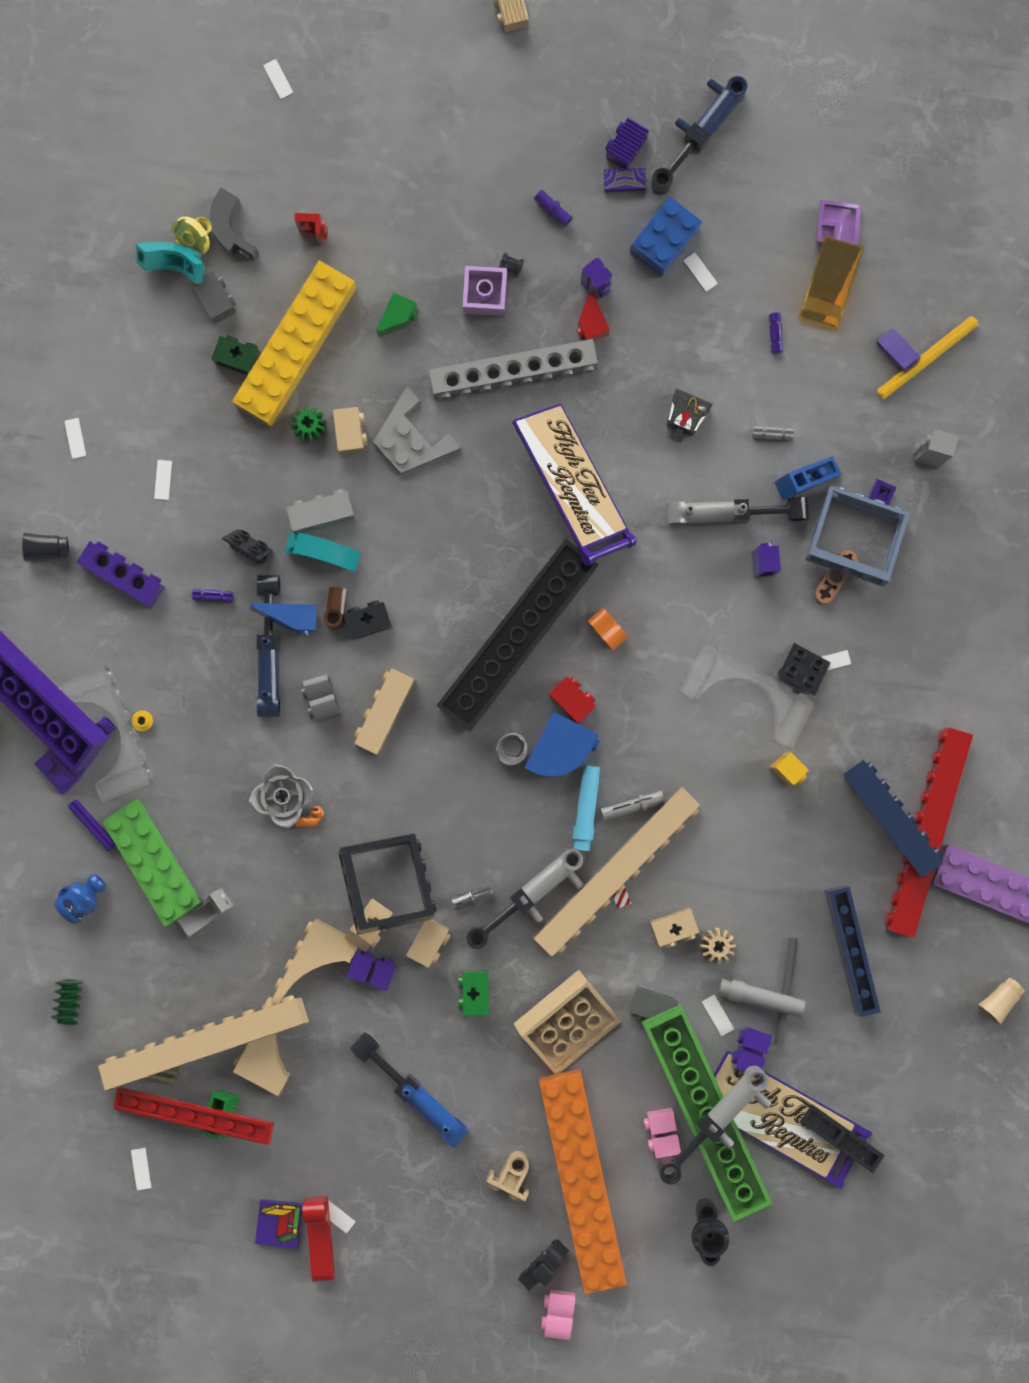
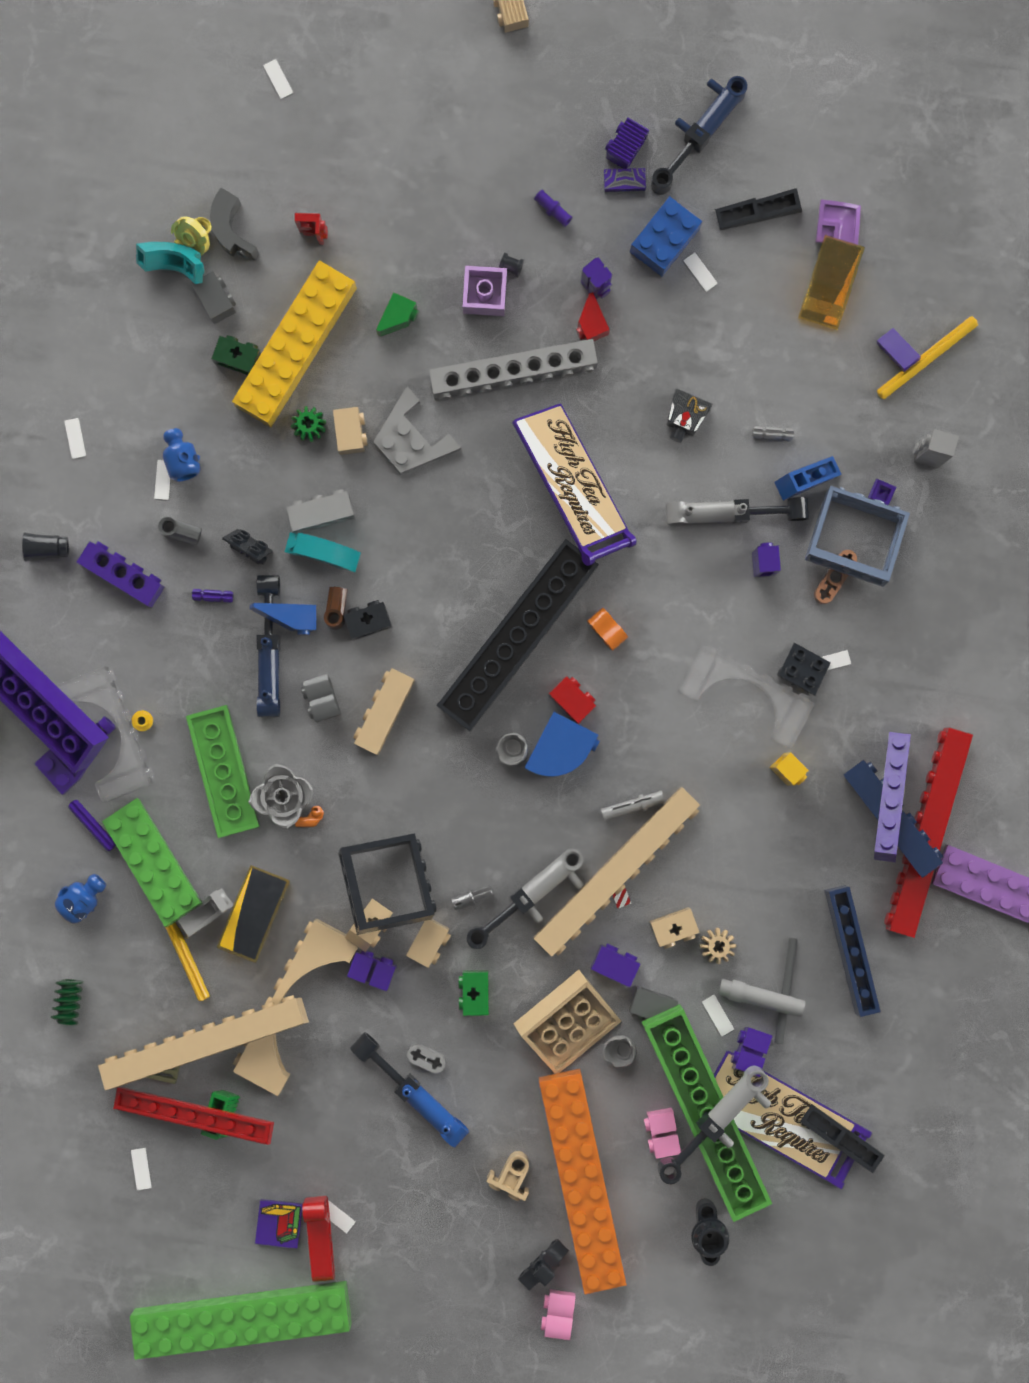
(180, 457): none -> blue piece
(181, 531): none -> dark grey piece
(187, 962): none -> yellow axle
(222, 771): none -> bright green plate
(240, 1320): none -> bright green brick
(253, 914): none -> black slope
(424, 1063): none -> light grey beam
(583, 831): medium azure piece -> none
(615, 965): none -> dark purple piece
(619, 1051): none -> light grey hair
(759, 210): none -> black slope
(776, 332): dark purple axle -> none
(892, 797): none -> arch
(1001, 1001): tan plant -> none

